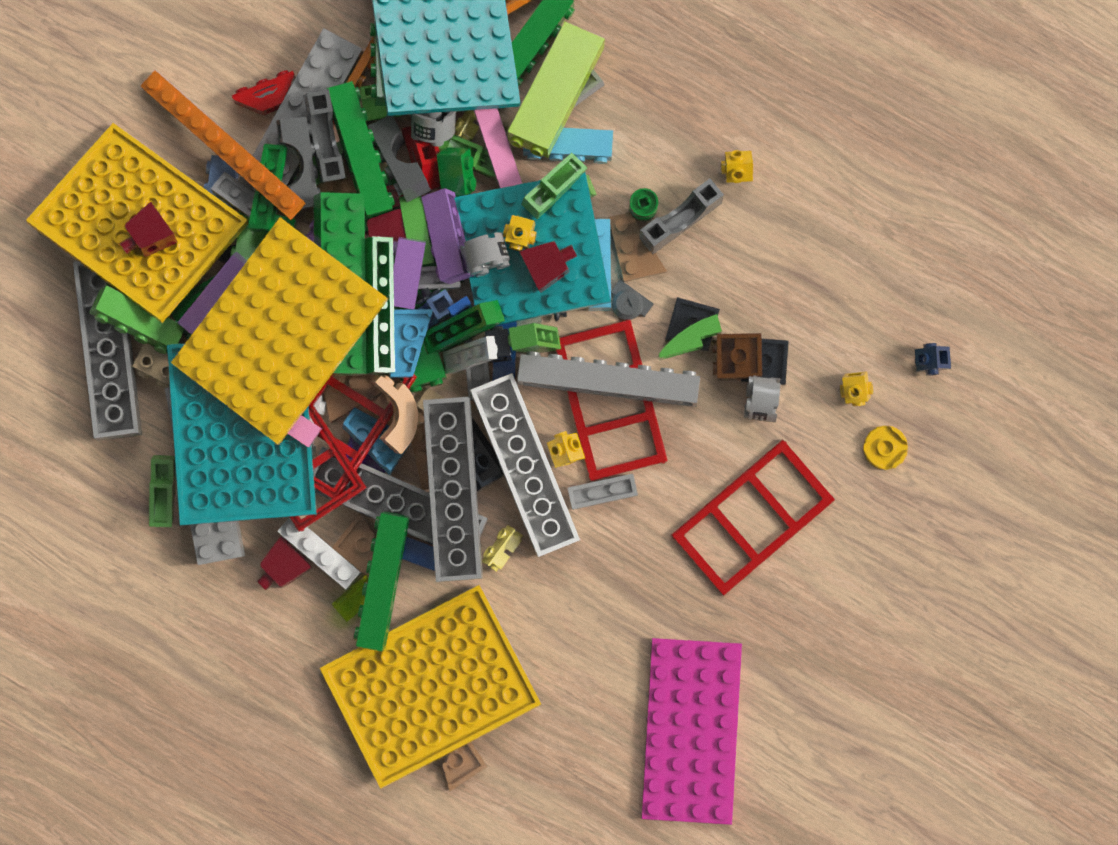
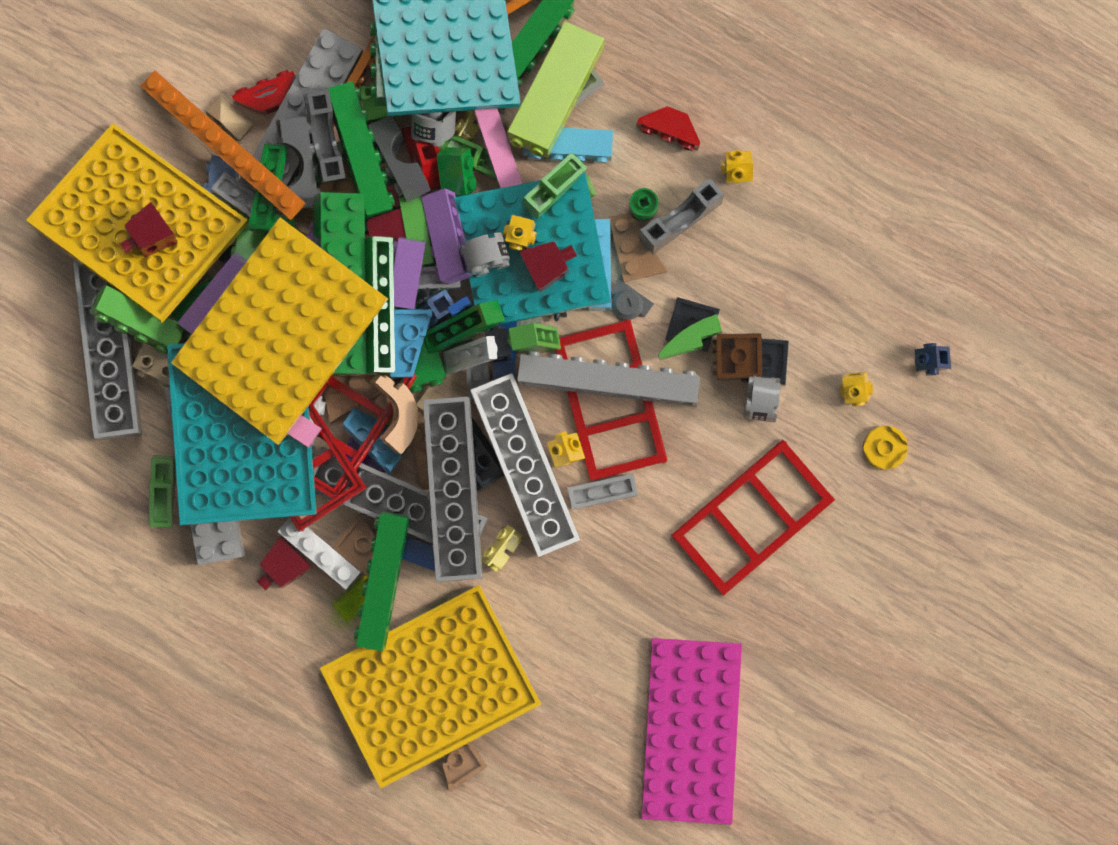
(230, 118): none -> tan slope
(670, 126): none -> red slope

